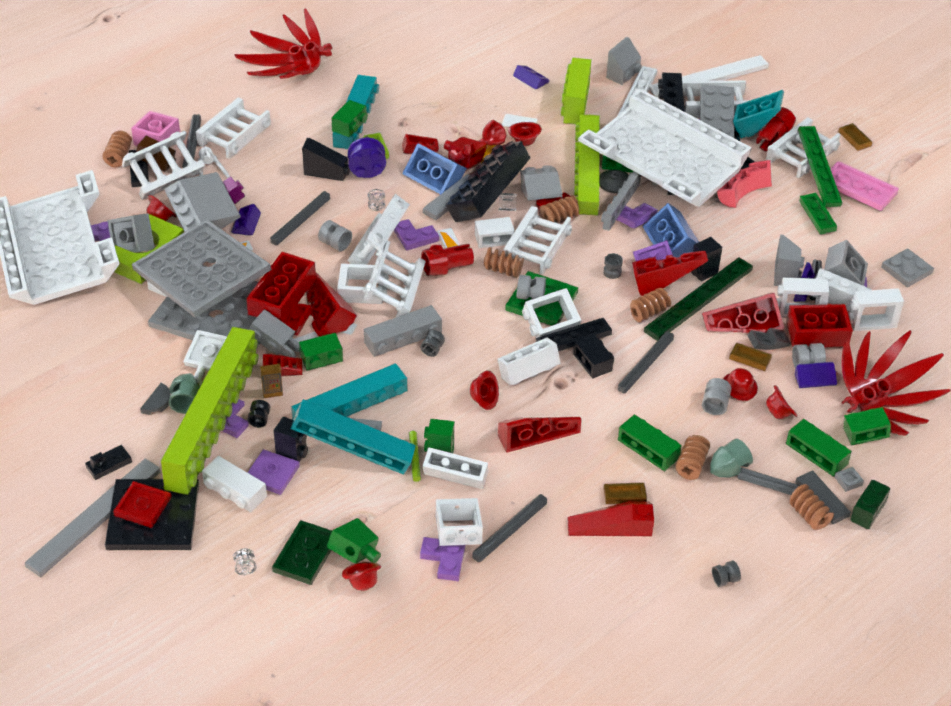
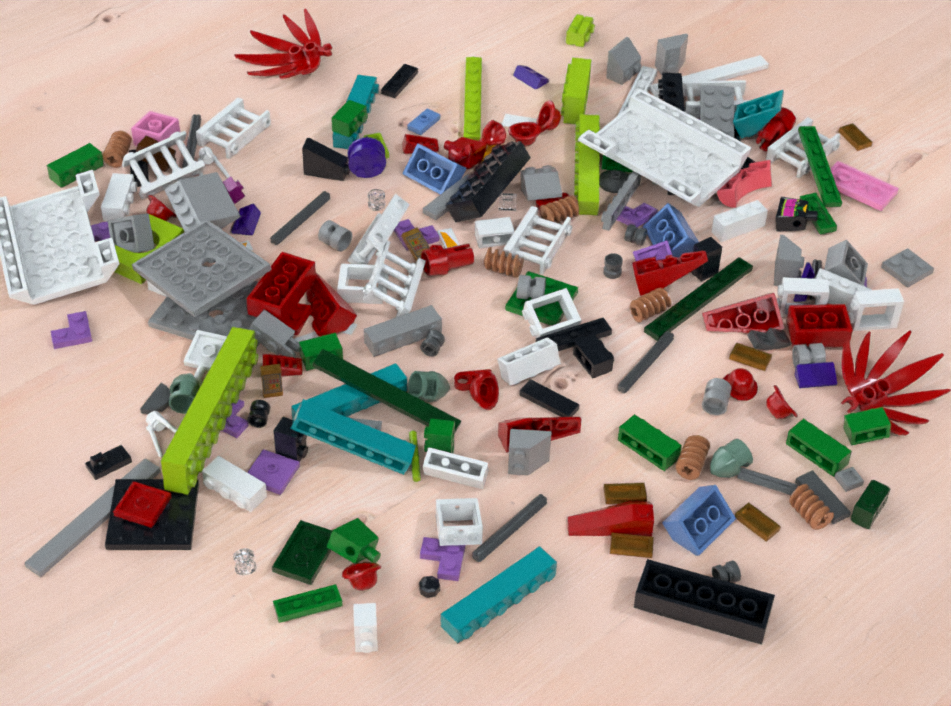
(64, 170): none -> green brick
(75, 334): none -> medium lavender plate
(118, 196): none -> white brick
(157, 422): none -> white plant
(307, 603): none -> green plate
(365, 627): none -> white brick
(380, 389): none -> dark green tile
(399, 81): none -> black tile
(415, 242): none -> pearl gold tile
(423, 121): none -> medium blue plate
(428, 385): none -> sand green helmet
(429, 586): none -> black tile
(467, 375): none -> red piece
(472, 106): none -> lime plate
(498, 595): none -> teal brick
(528, 451): none -> light grey slope
(549, 116): none -> red hat
(549, 399): none -> black tile
(580, 30): none -> lime brick
(631, 545): none -> pearl gold tile
(635, 234): none -> dark grey wheel
(671, 53): none -> light grey slope
(699, 519): none -> medium blue slope
(704, 601): none -> black brick
(739, 221): none -> white brick
(757, 521): none -> pearl gold tile
(794, 214): none -> black torso

